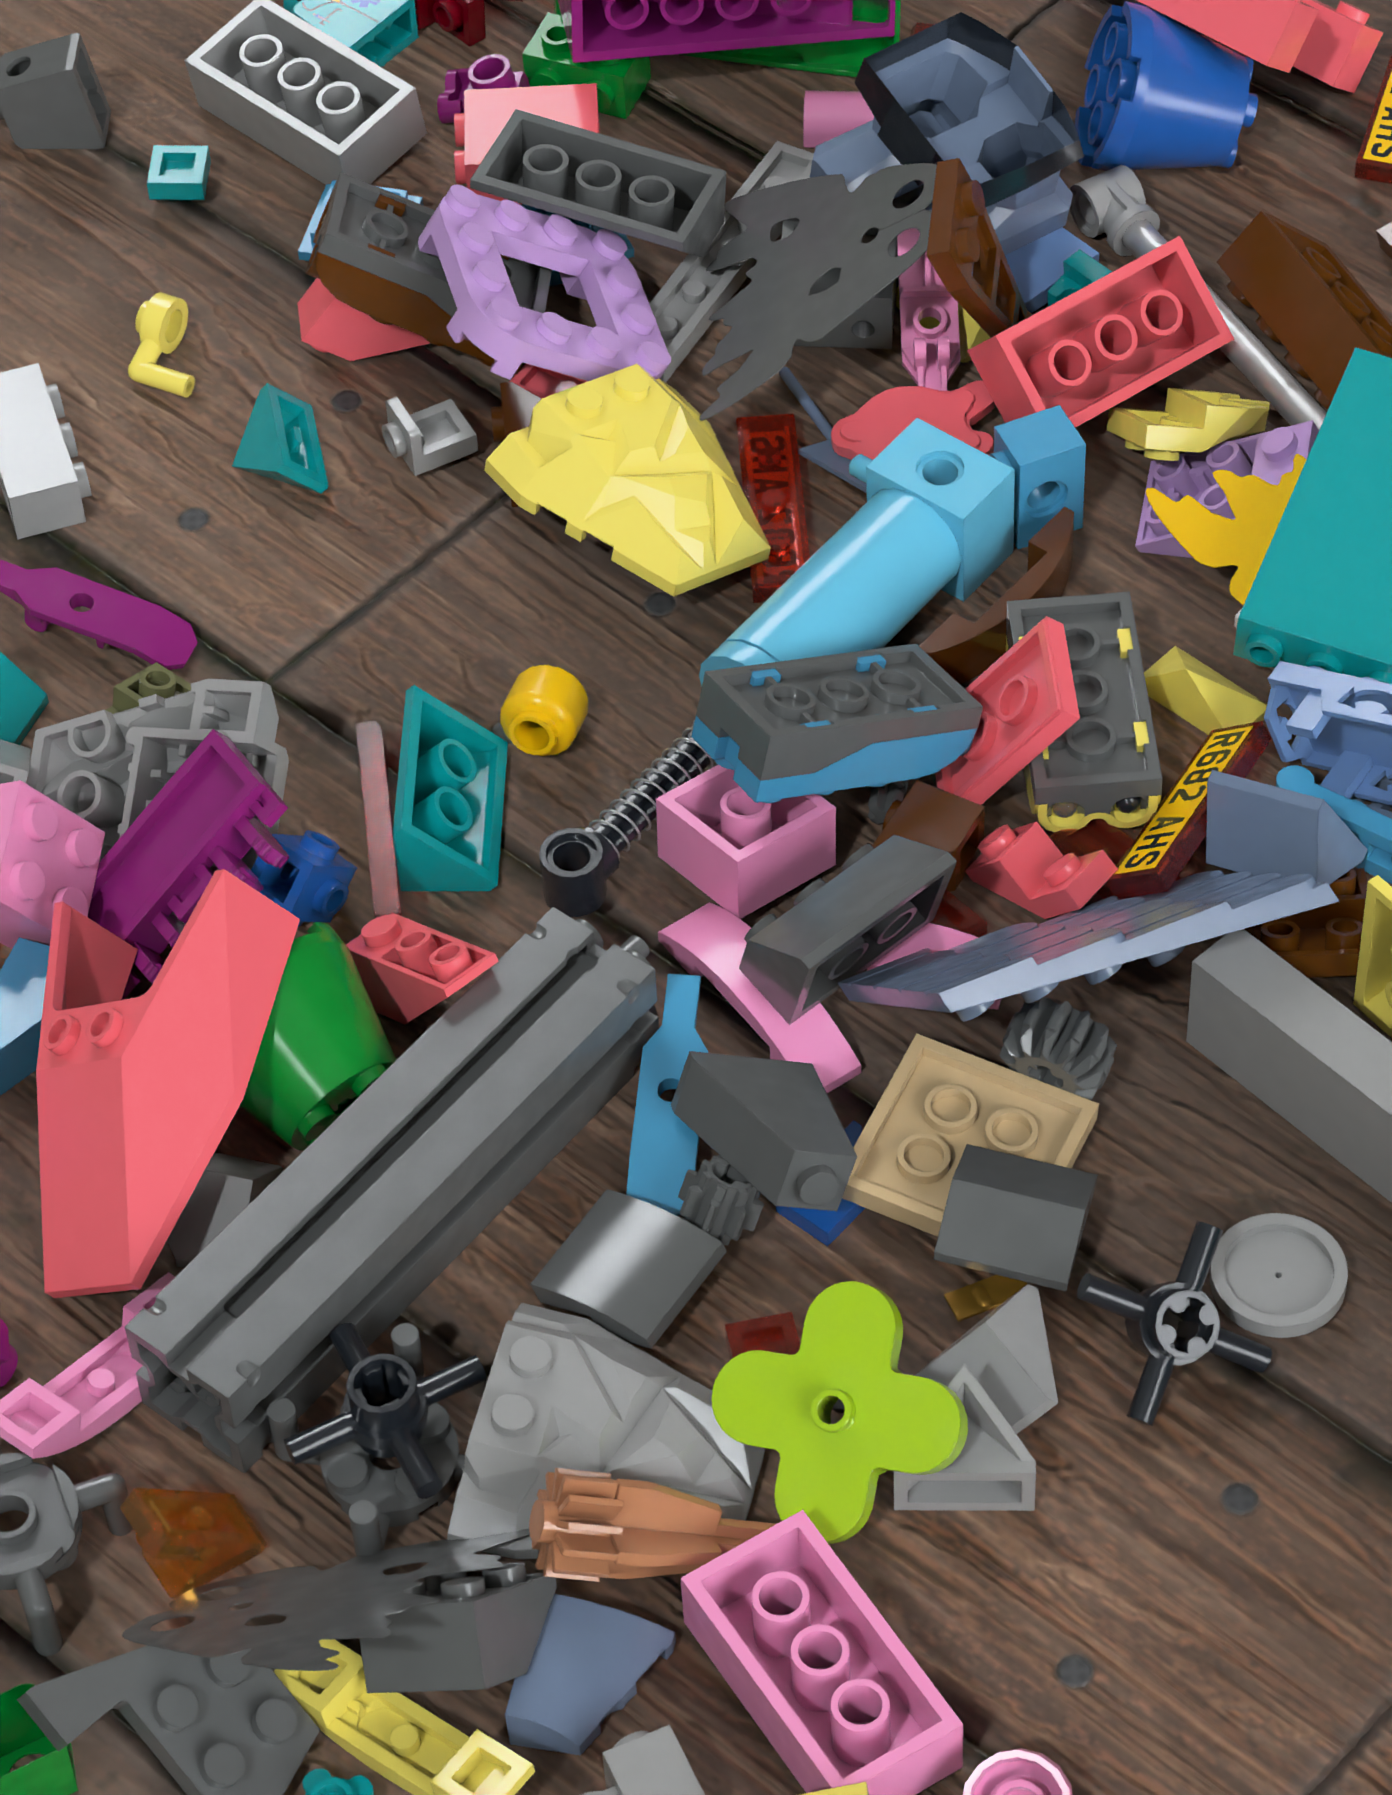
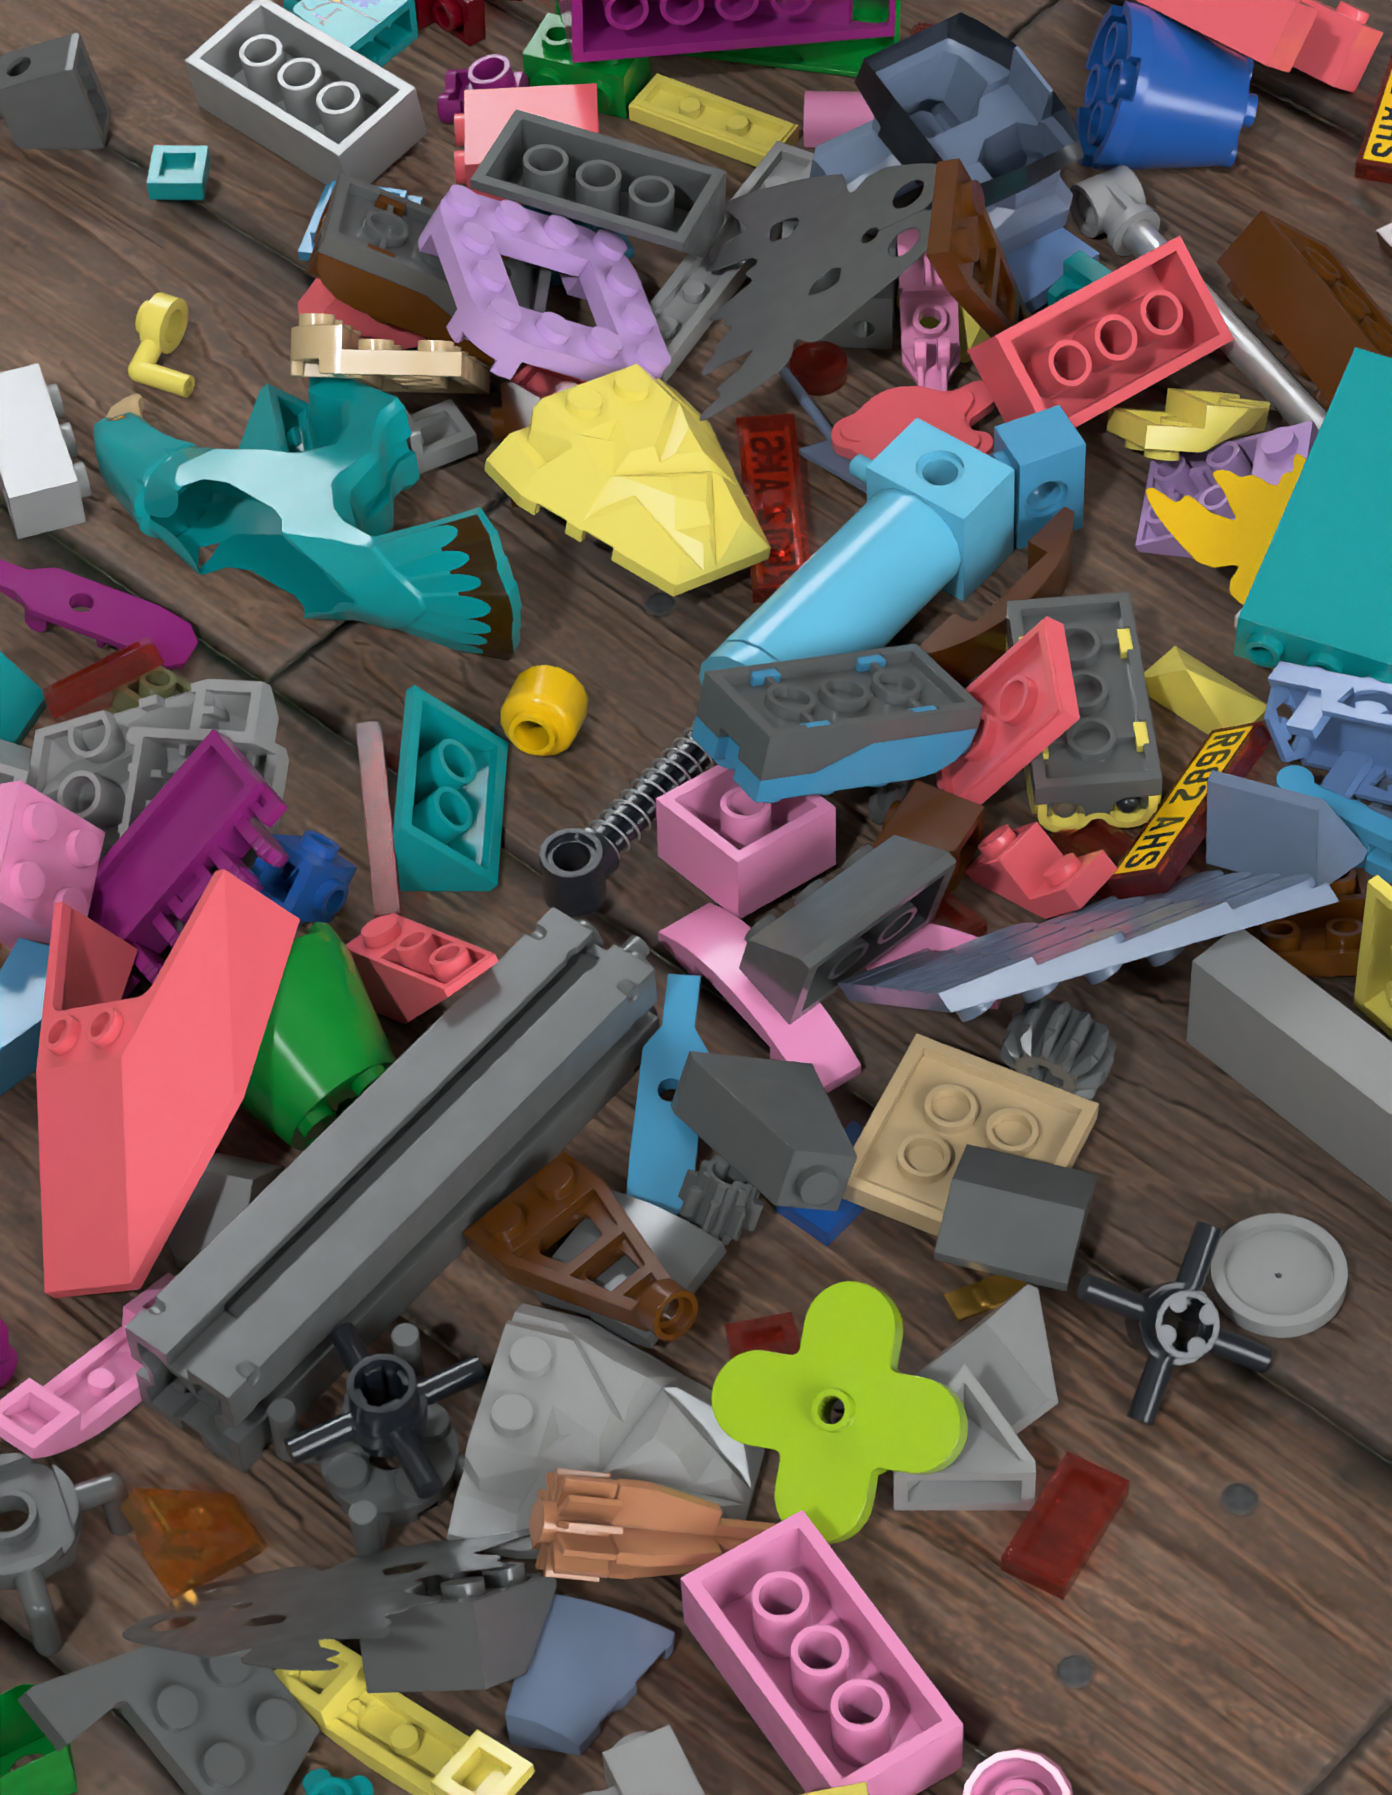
(102, 676): none -> clear red tile
(321, 519): none -> teal animal
(334, 350): none -> tan plate
(548, 1208): none -> reddish brown plate
(710, 120): none -> light yellow tile
(819, 367): none -> clear red tile
(1065, 1525): none -> clear red tile

